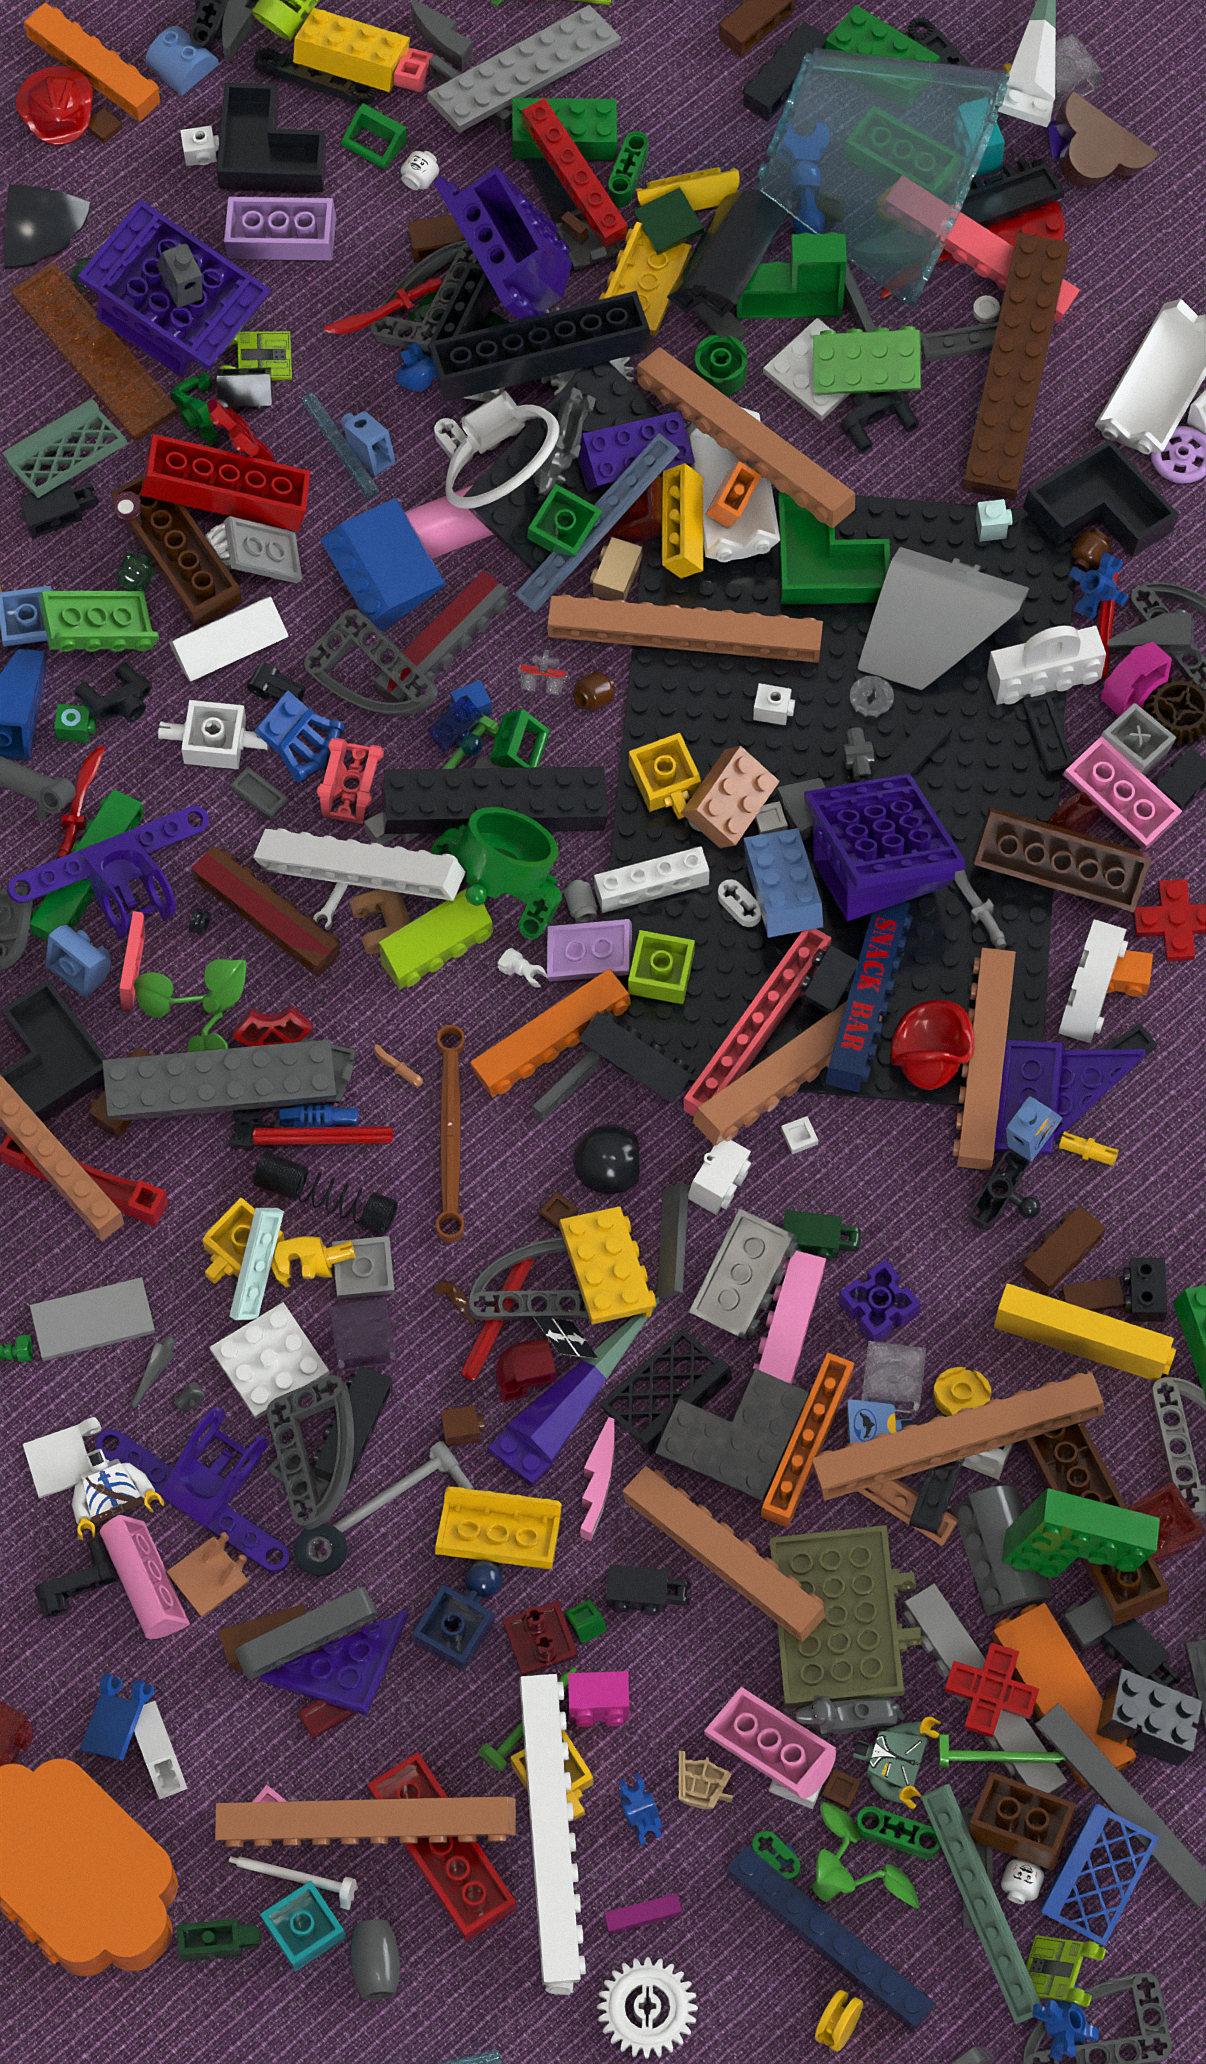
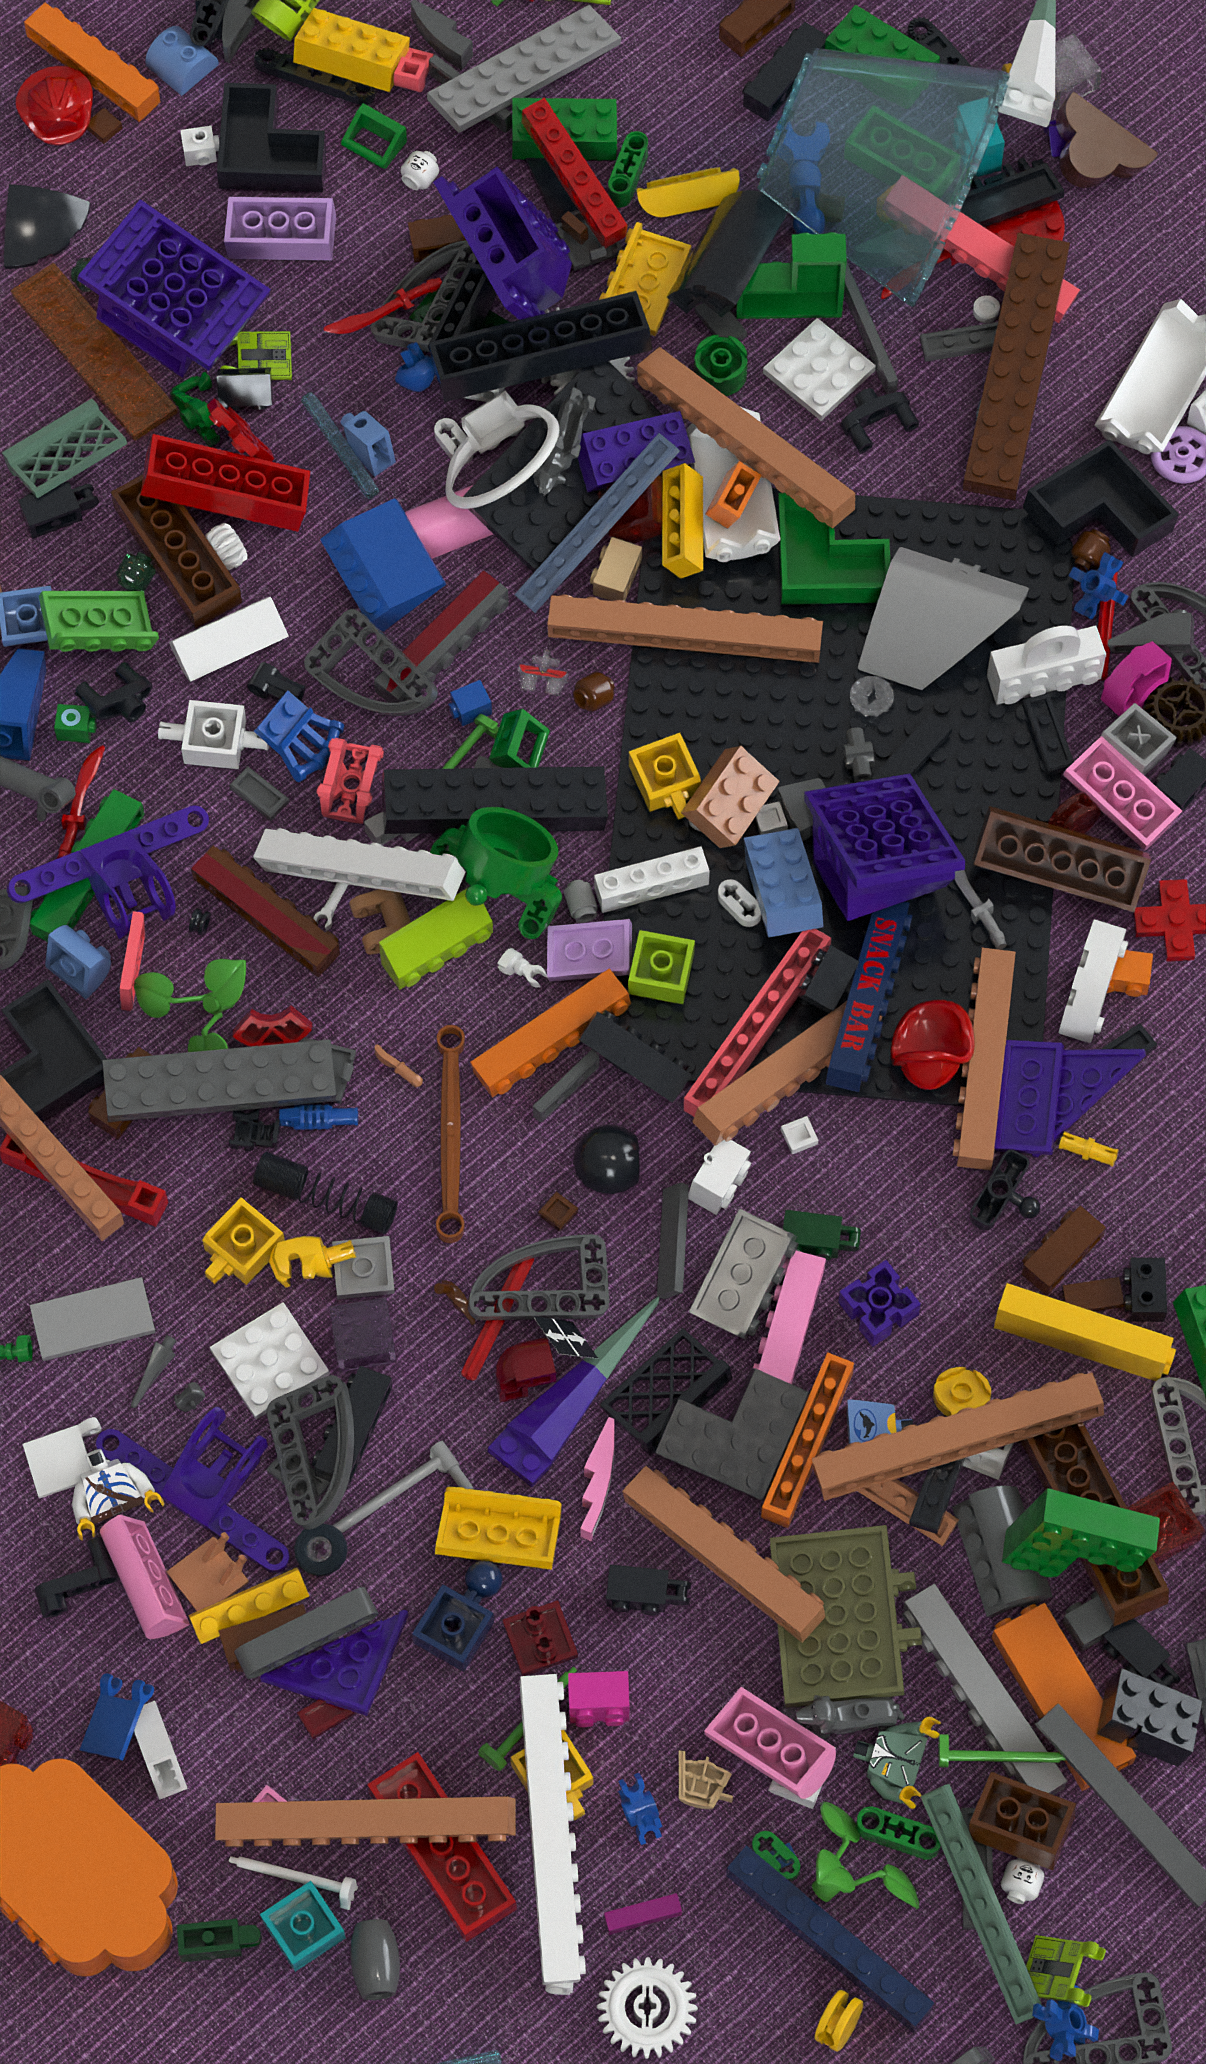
(127, 505): clear pink tile -> none
(181, 270): dark grey torso -> none
(249, 1604): none -> yellow plate
(256, 1263): light aqua tile -> none
(263, 549): light grey tile -> none
(322, 1135): red axle -> none
(455, 726): clear blue plate -> none
(462, 1425): reddish brown brick -> none
(563, 522): green slope -> none
(586, 1621): green slope -> none
(607, 1265): yellow bracket -> none
(668, 221): dark green tile -> none
(773, 704): white brick -> none
(841, 1789): reddish brown tile -> none
(867, 361): bright green bracket -> none
(894, 1375): clear brick -> none
(991, 1690): red plate -> none
(992, 520): light aqua brick -> none
(1033, 1126): medium blue torso -> none
(1075, 1861): blue fence -> none

